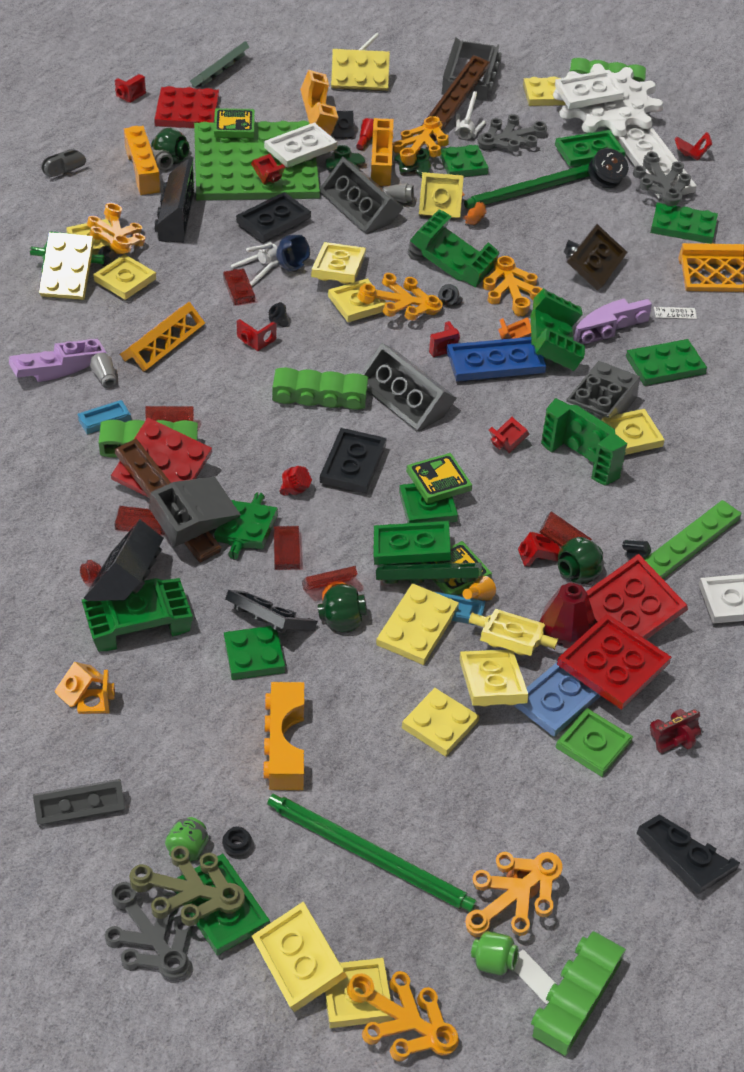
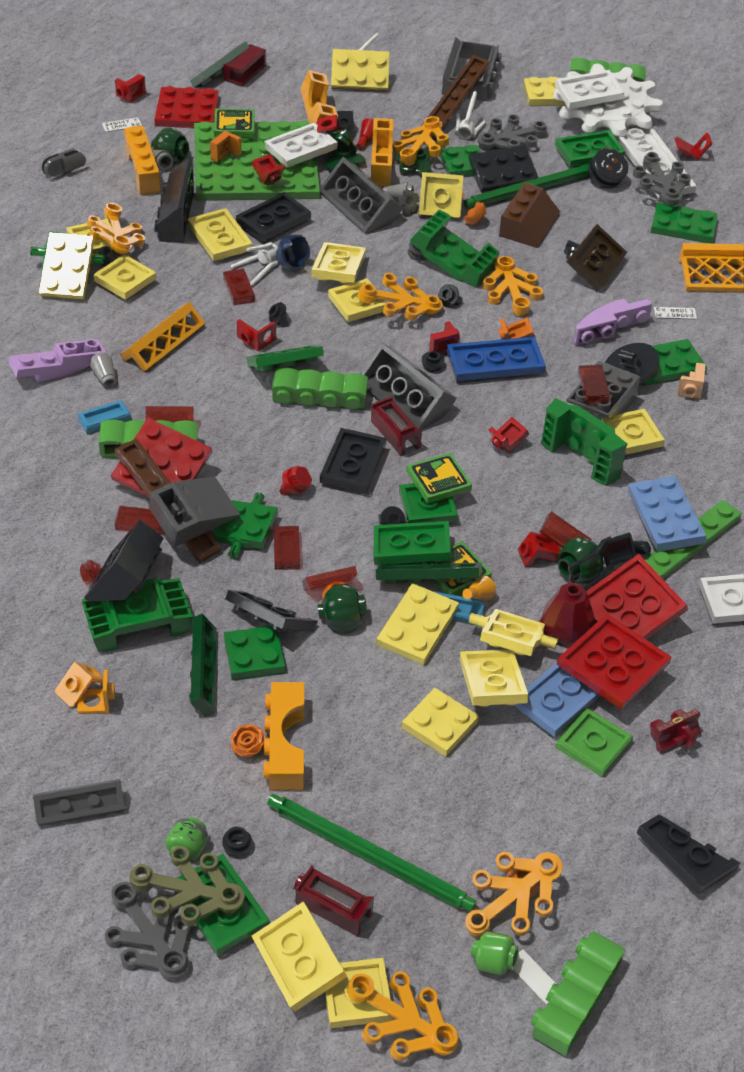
(121, 124): none -> white sticker
(203, 665): none -> dark green plate
(219, 234): none -> light yellow plate
(225, 144): none -> orange bracket
(245, 66): none -> dark red window
(247, 733): none -> orange plate
(285, 357): none -> green plate
(328, 123): none -> red bracket
(333, 900): none -> dark red window
(343, 139): none -> dark green plate
(391, 515): none -> black plate
(395, 425): none -> dark red window
(409, 201): none -> dark grey plant
(433, 361): none -> black plate
(502, 167): none -> black plate
(528, 216): none -> reddish brown slope
(553, 329): green plate -> none
(593, 383): none -> clear red tile
(614, 551): none -> black piece
(637, 359): none -> black shield
(666, 513): none -> medium blue plate
(692, 385): none -> light nougat bracket

